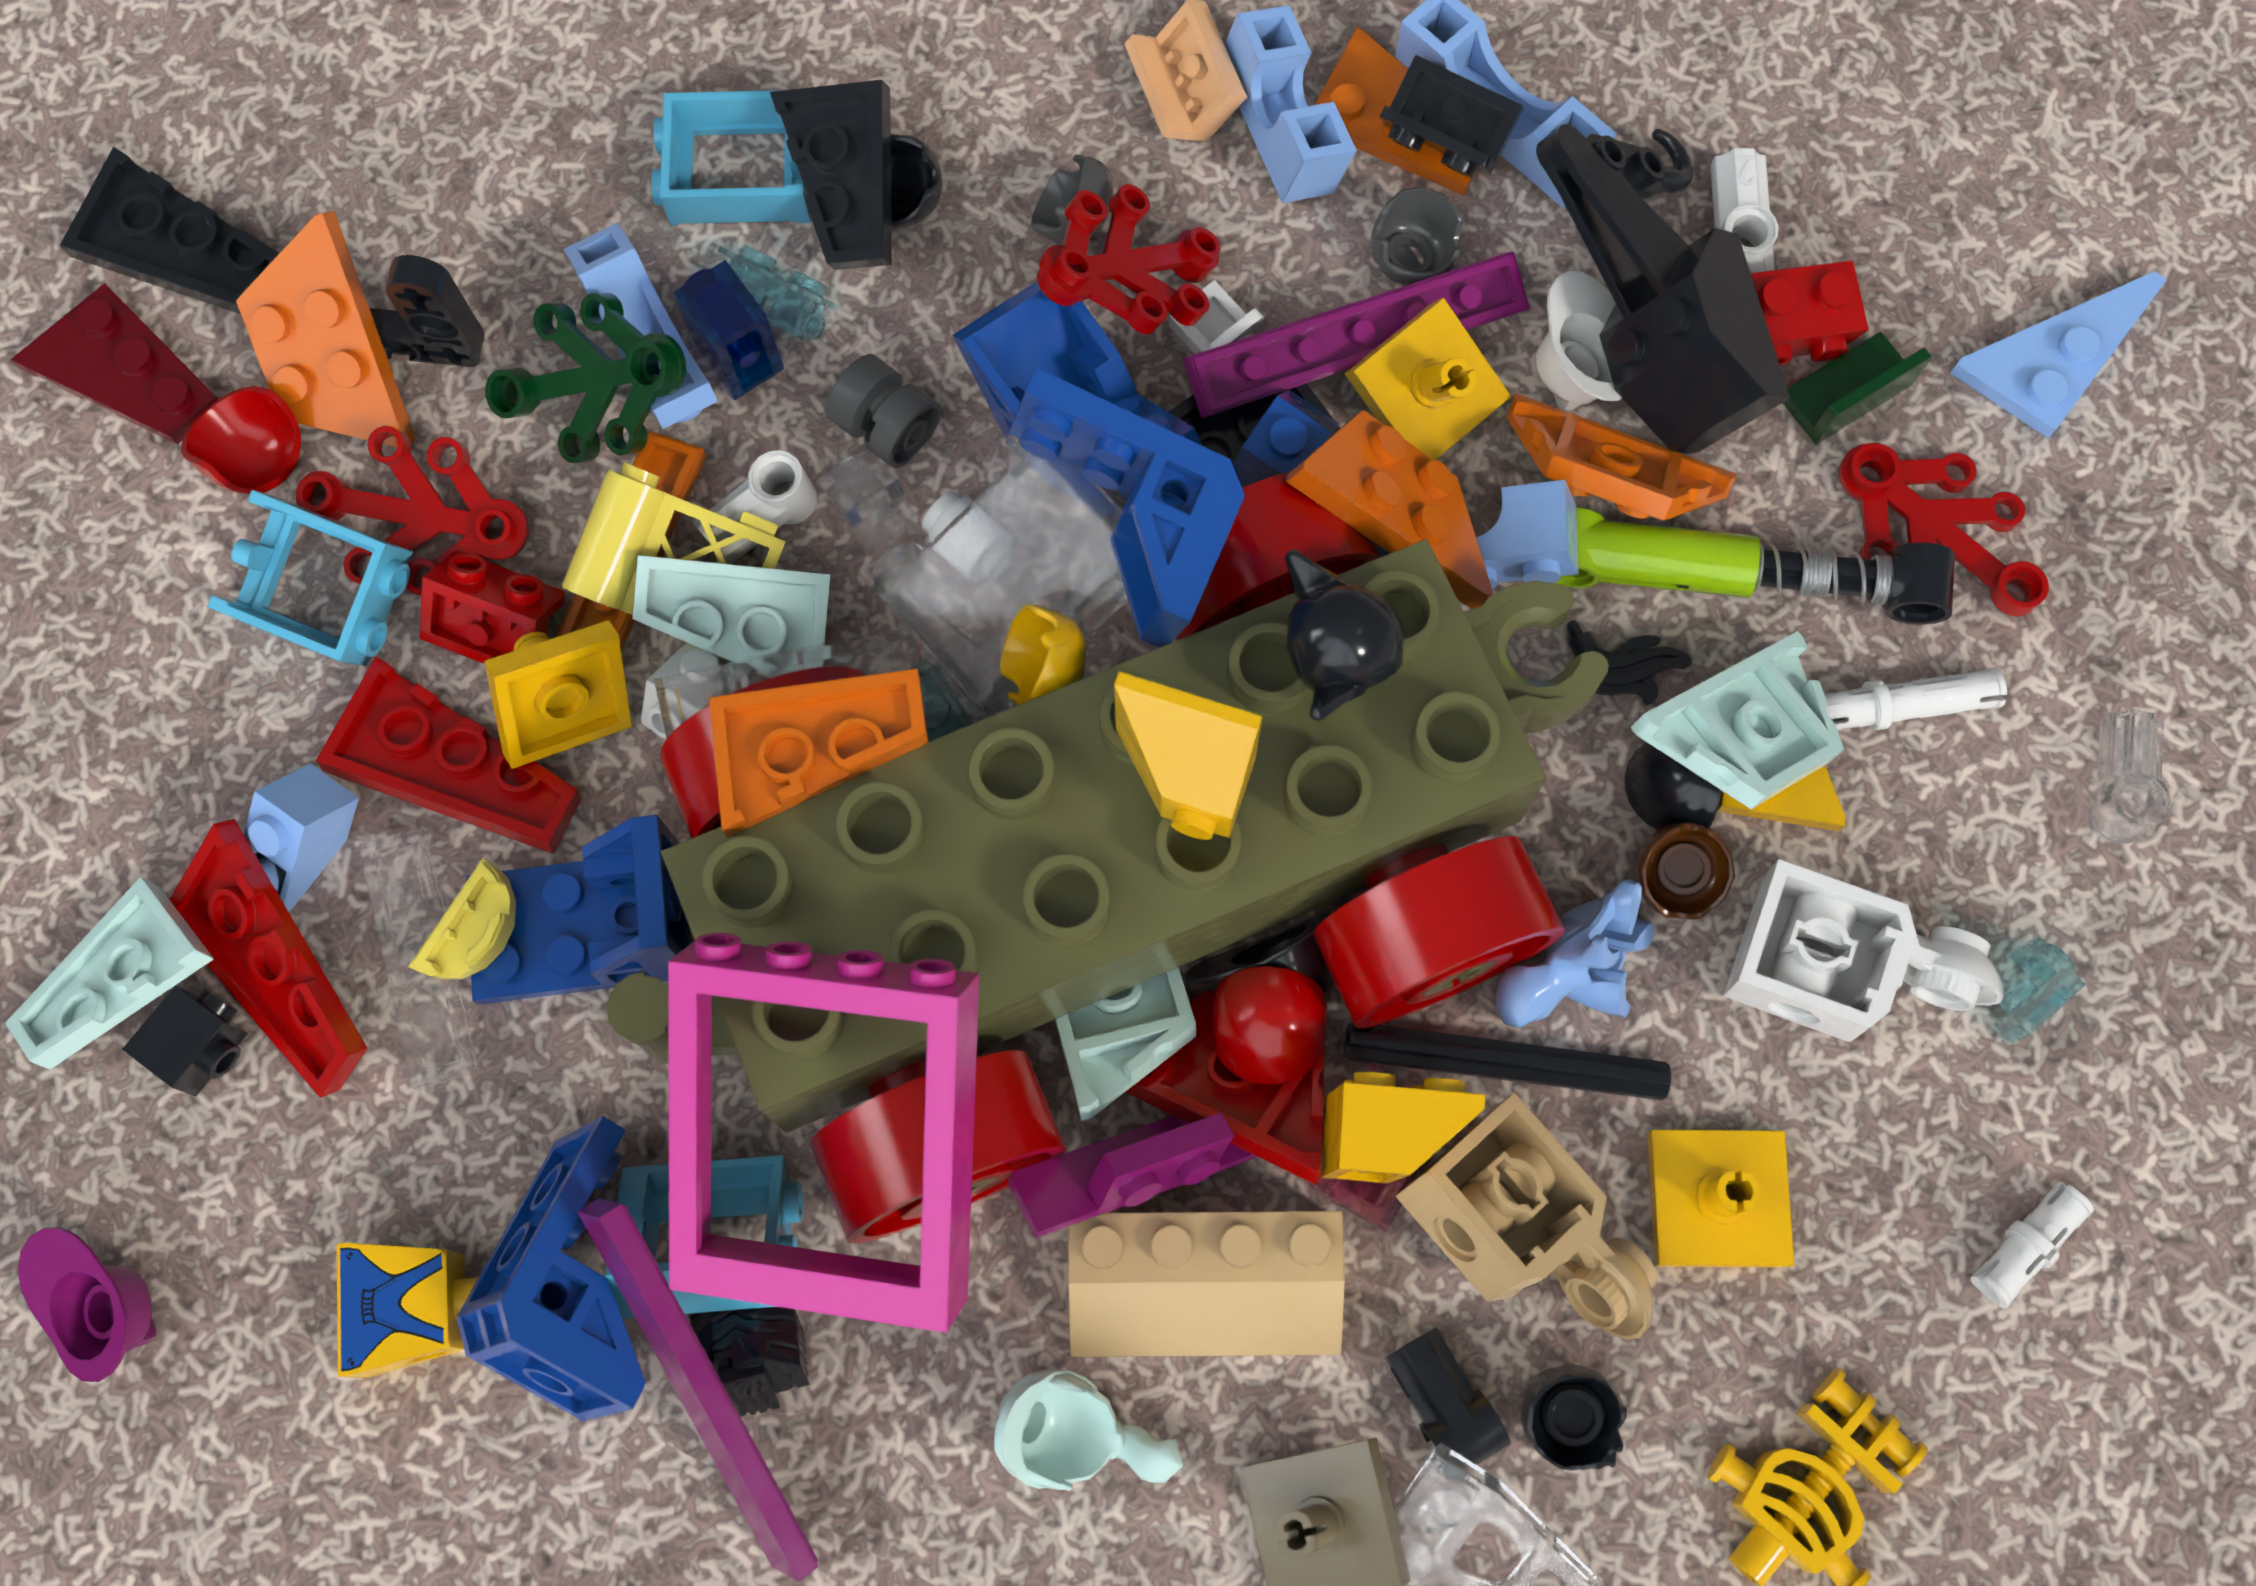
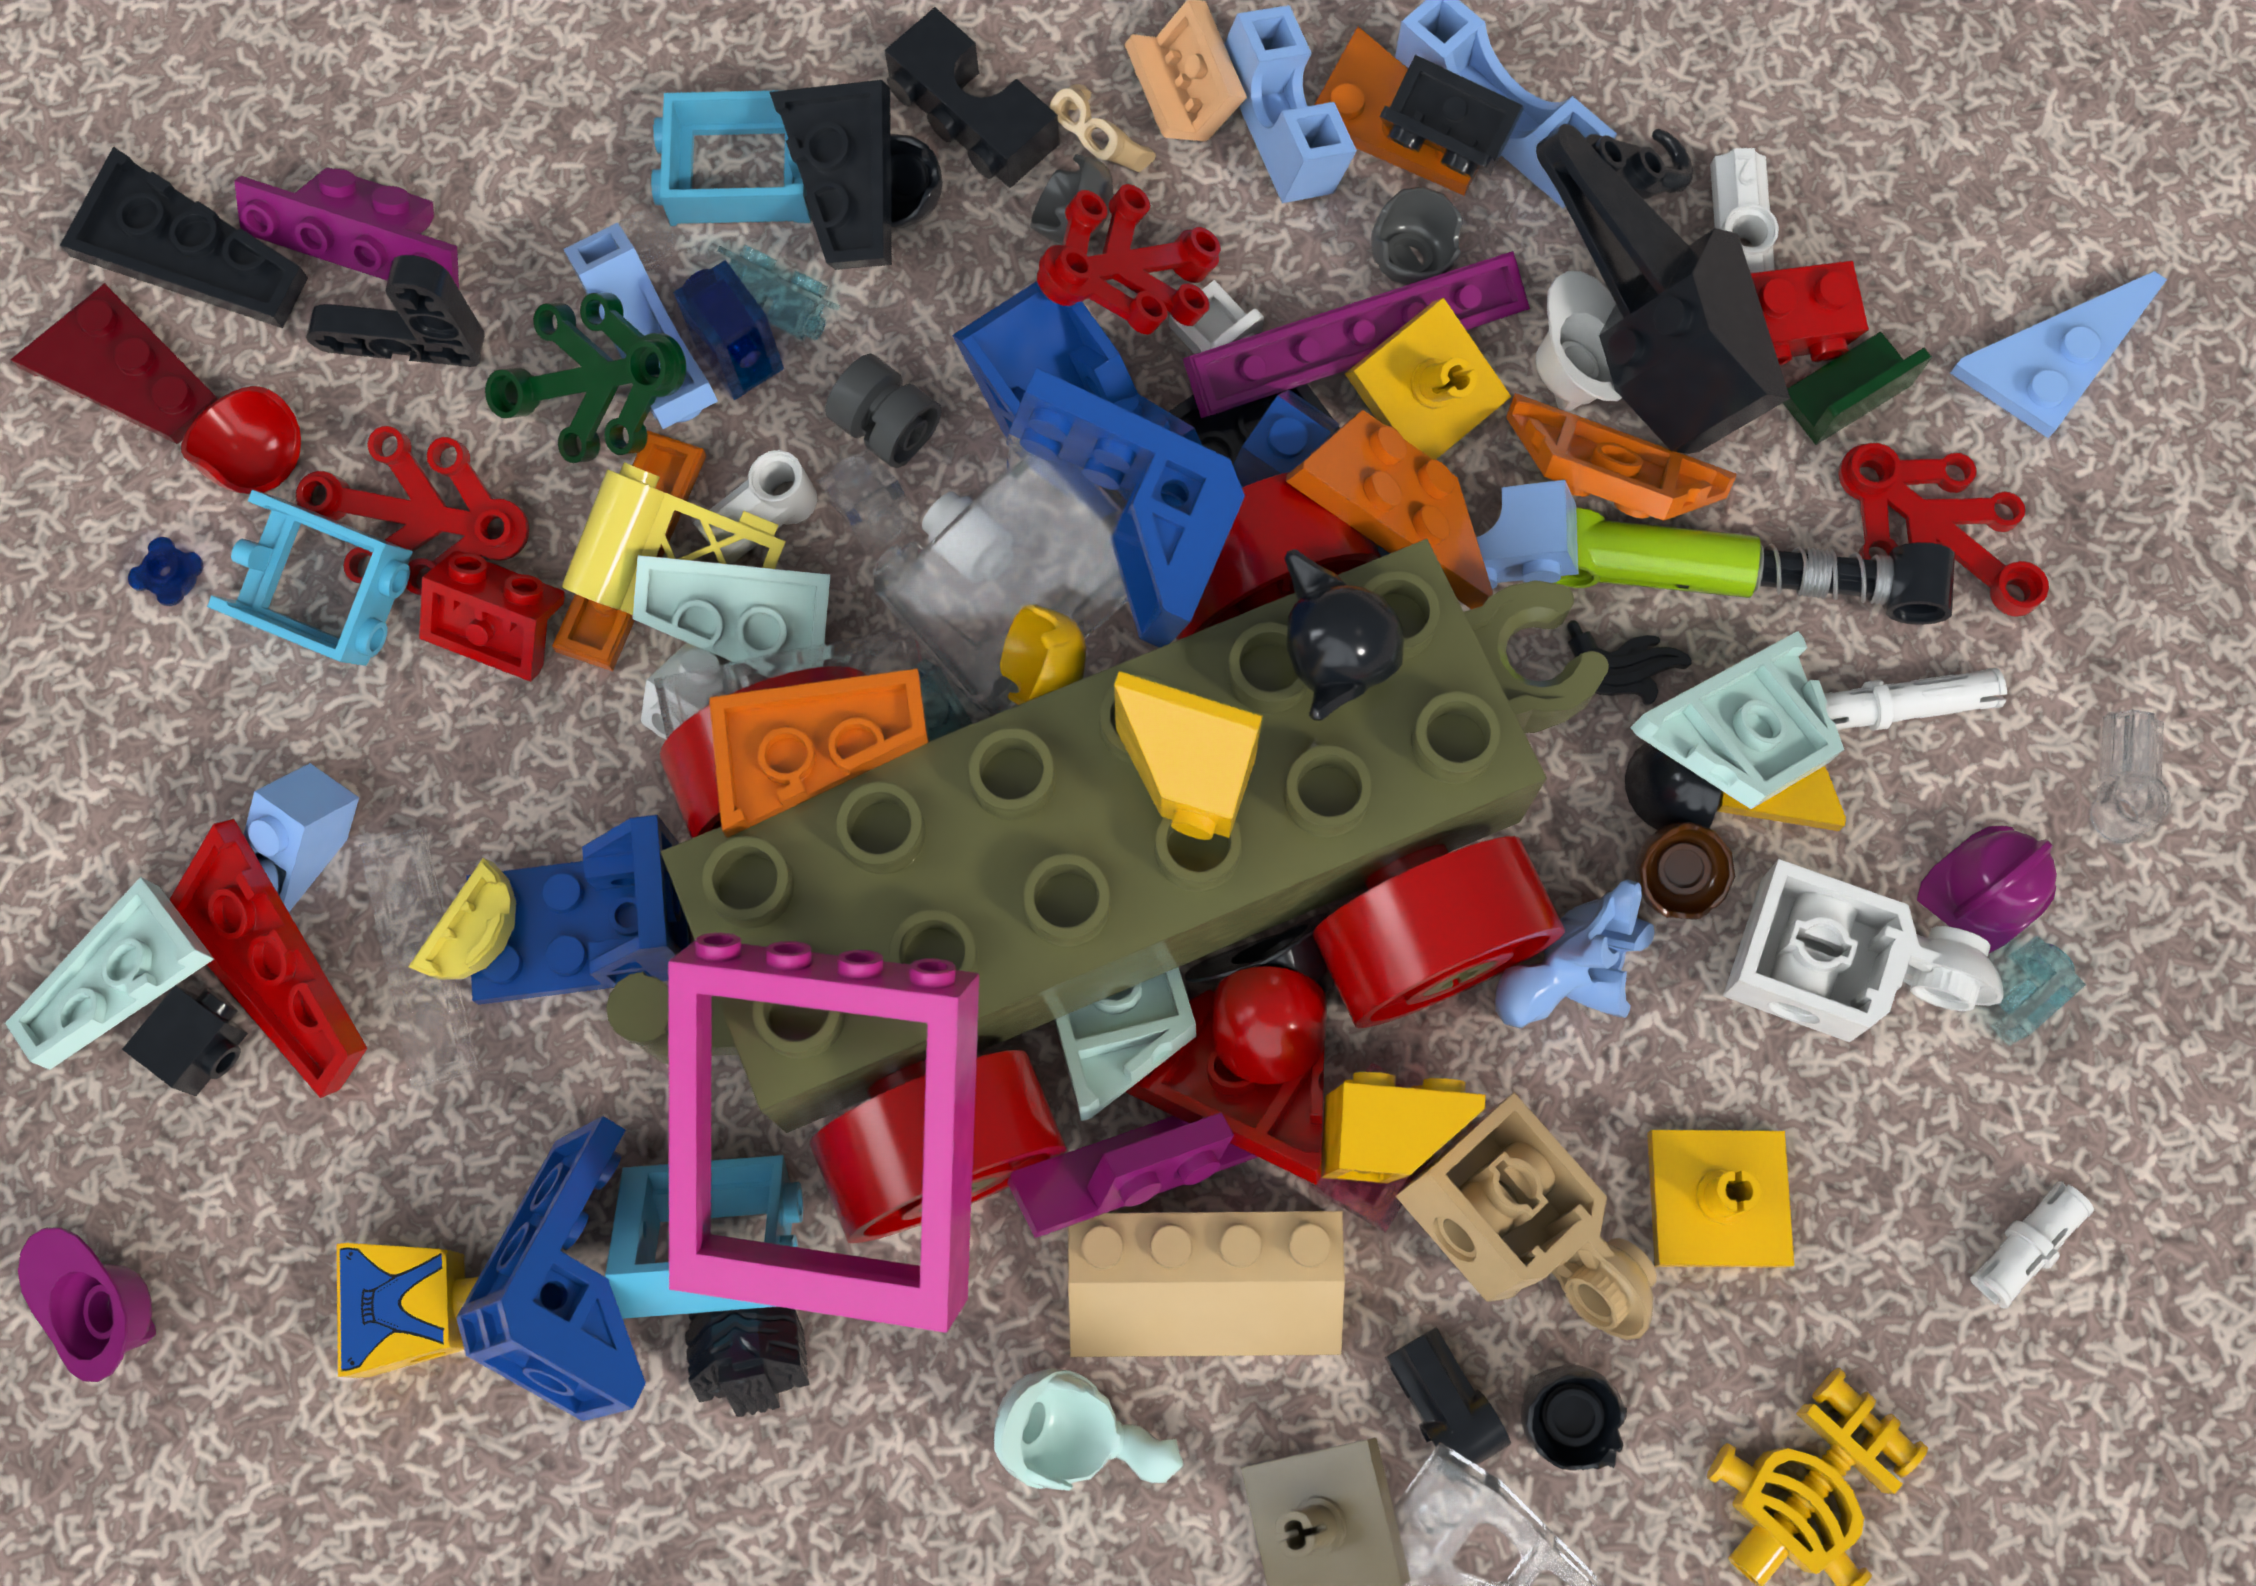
(174, 585): none -> clear blue plate
(321, 337): orange wing -> none
(344, 221): none -> magenta bracket
(424, 753): red wing -> none
(558, 692): yellow tile -> none
(699, 1387): magenta tile -> none
(1000, 132): none -> black arch
(1119, 148): none -> tan cap
(1508, 1061): black axle -> none
(1992, 884): none -> magenta piece

